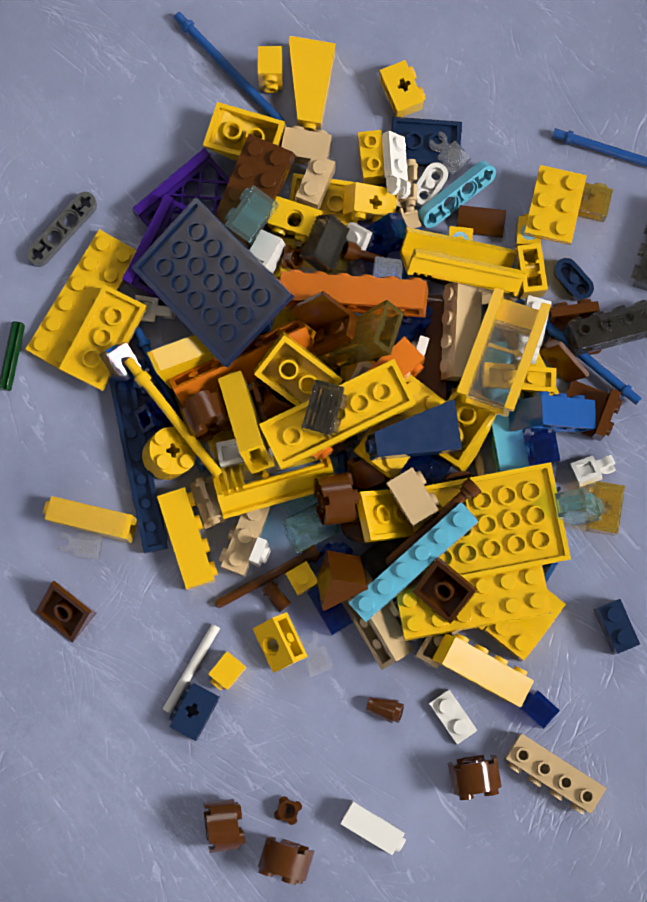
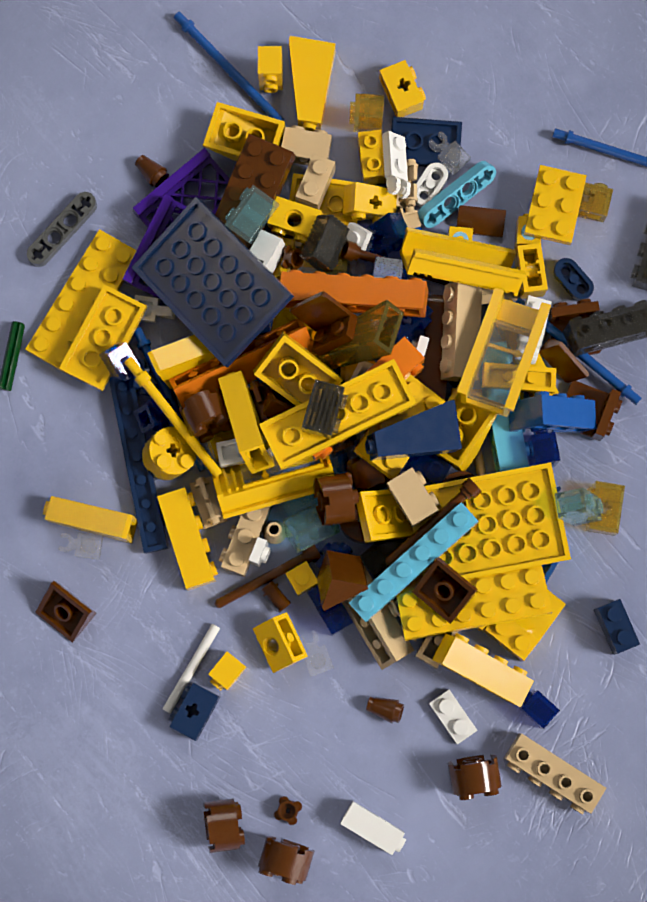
(152, 171): none -> reddish brown cone
(274, 538): none -> tan cone
(367, 112): none -> clear yellow brick
(588, 470): white plate -> none

